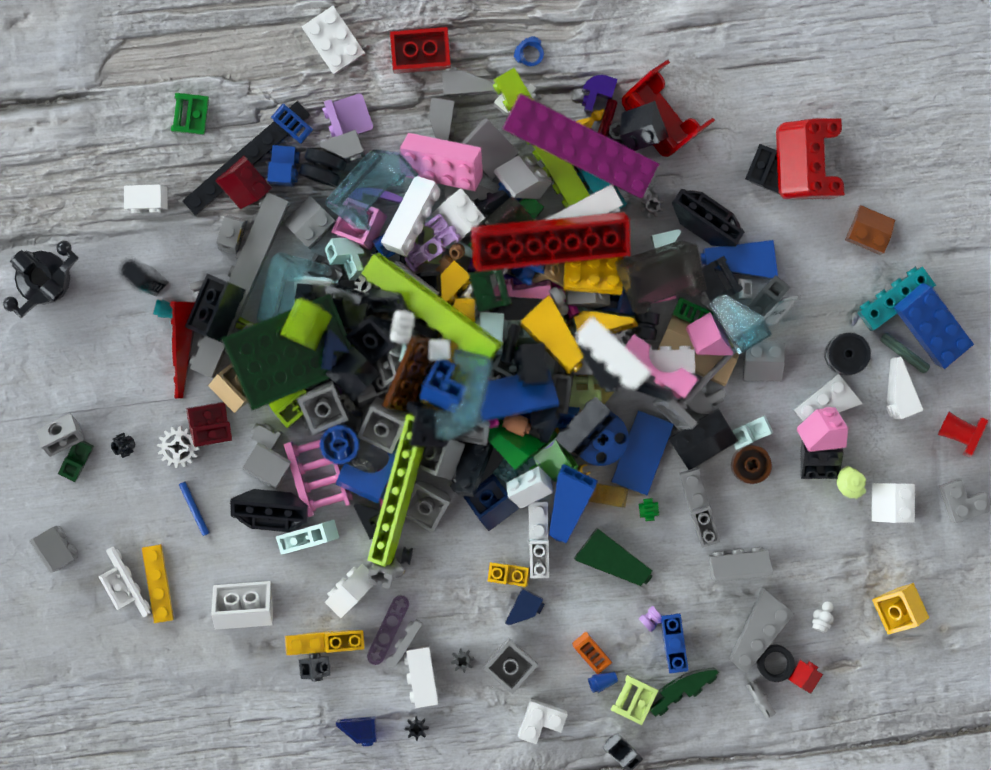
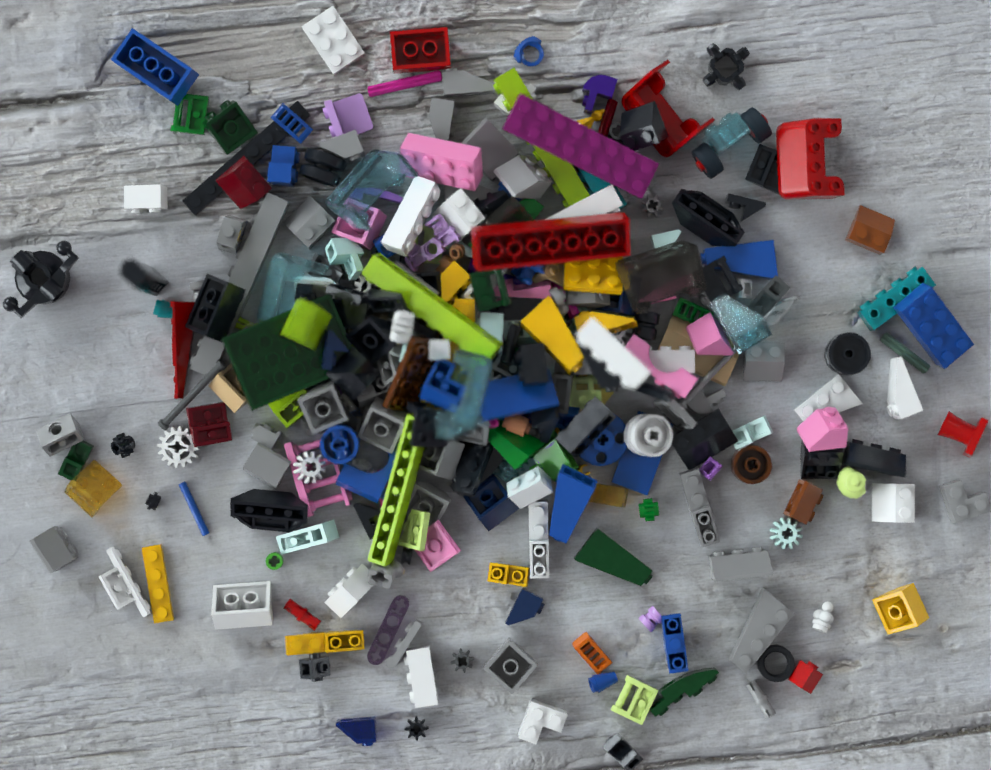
(92, 488): none -> clear yellow bracket
(153, 501): none -> black plate
(155, 67): none -> blue brick
(220, 365): none -> dark grey bar
(229, 126): none -> dark green plate
(278, 565): none -> bright green bush
(302, 614): none -> red pin
(309, 459): none -> white gear
(404, 83): none -> dark pink axle
(415, 530): none -> yellowish green wing
(438, 547): none -> bright pink plate
(648, 435): none -> white wheel
(710, 468): none -> medium lavender slope
(726, 134): none -> brick
(742, 54): none -> black piece
(749, 205): none -> black slope
(783, 527): none -> light aqua gear
(803, 502): none -> dark orange slope
(875, 458): none -> black slope

